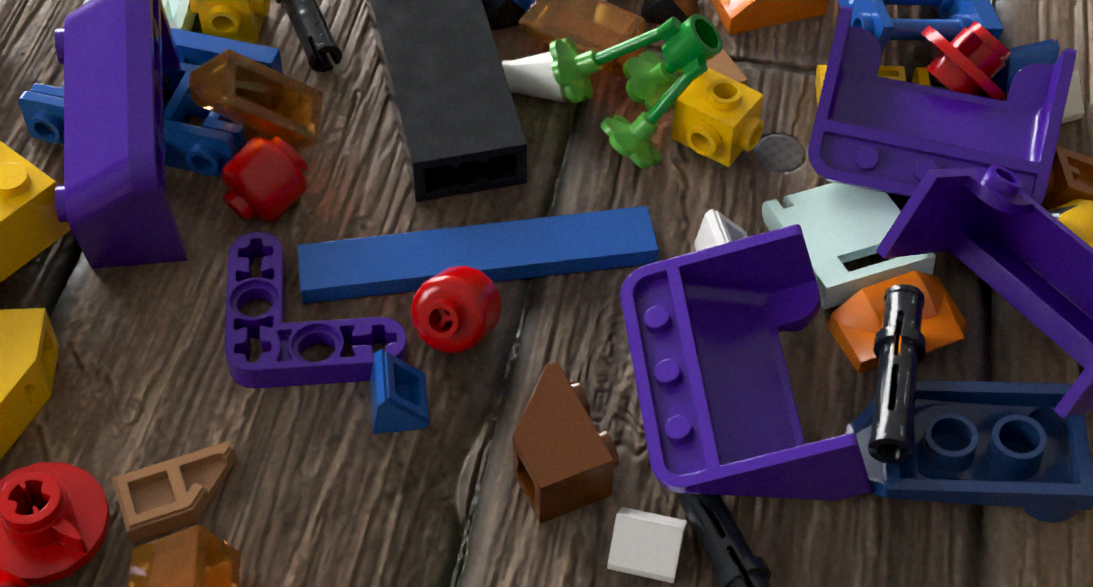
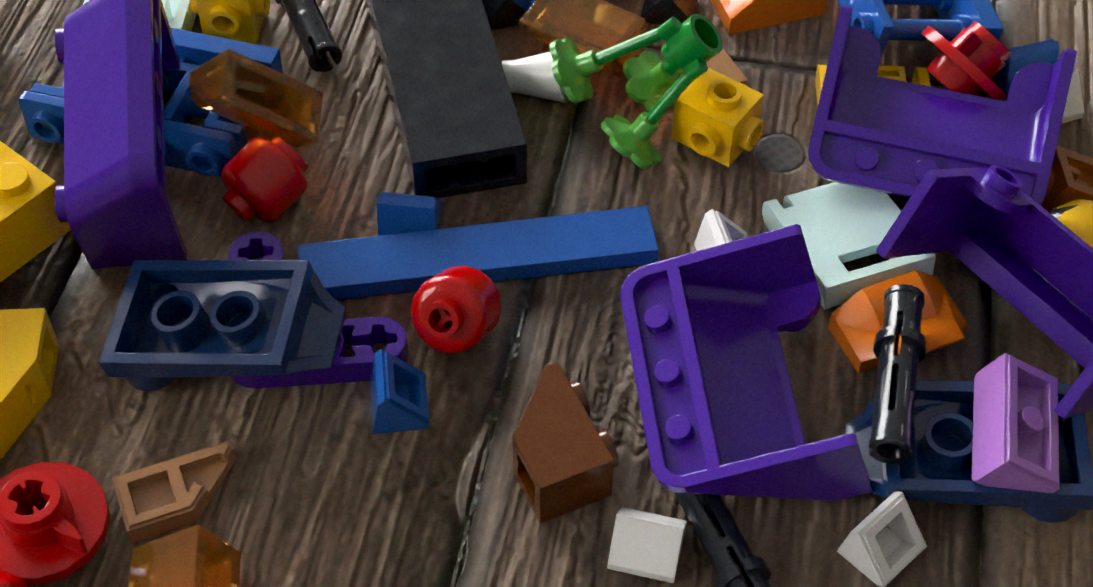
(221, 321): none -> dark blue slope
(407, 213): none -> blue slope
(884, 541): none -> white slope
(1015, 427): none -> medium lavender slope

